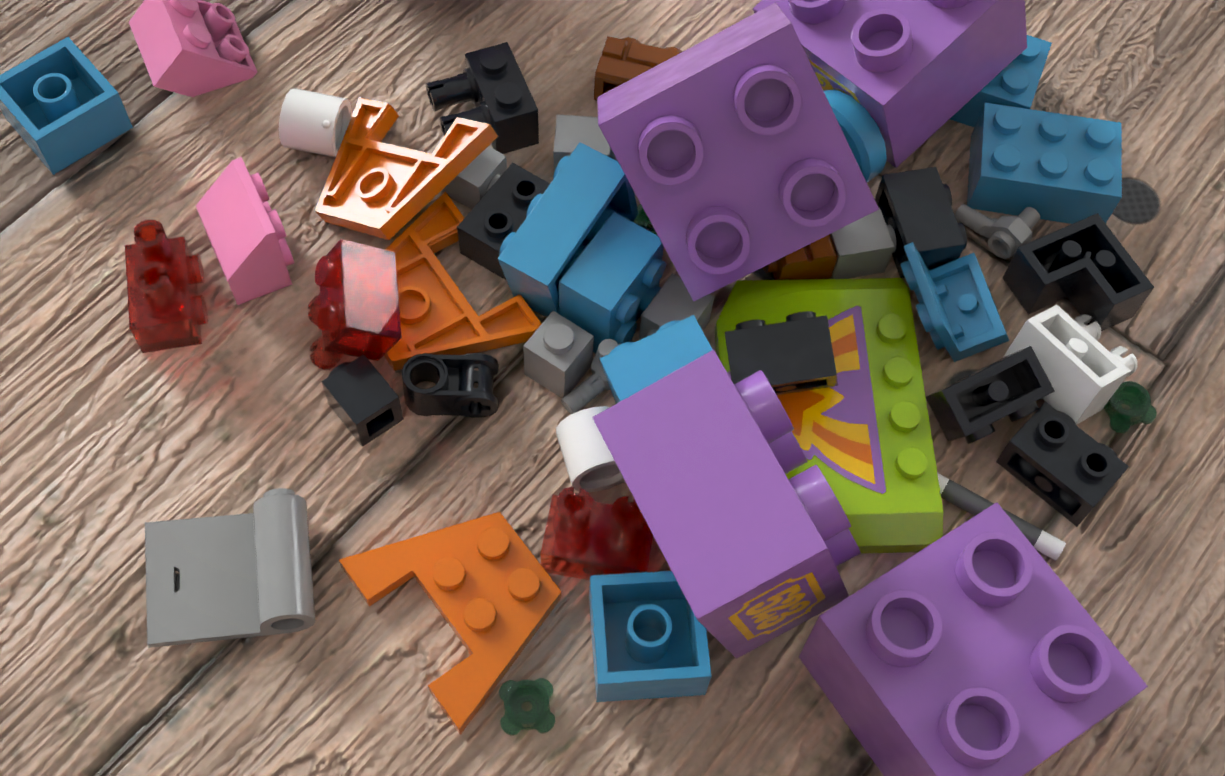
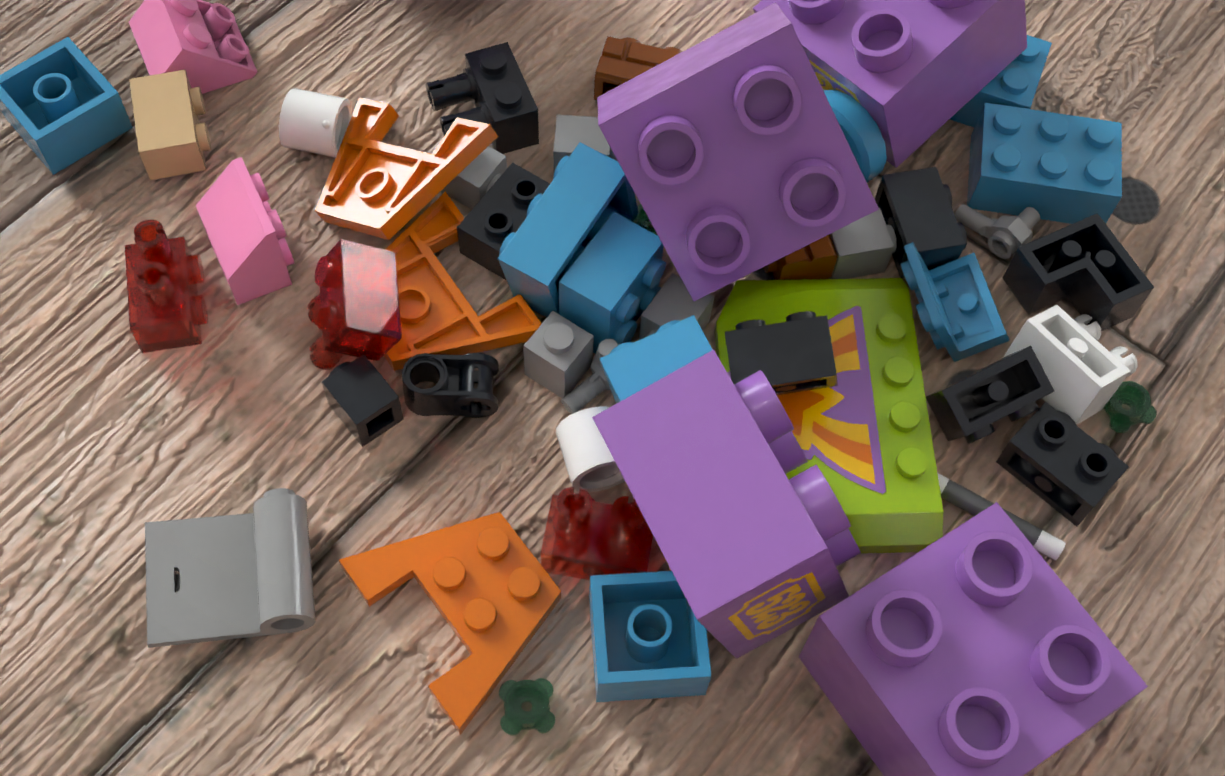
(168, 124): none -> tan brick

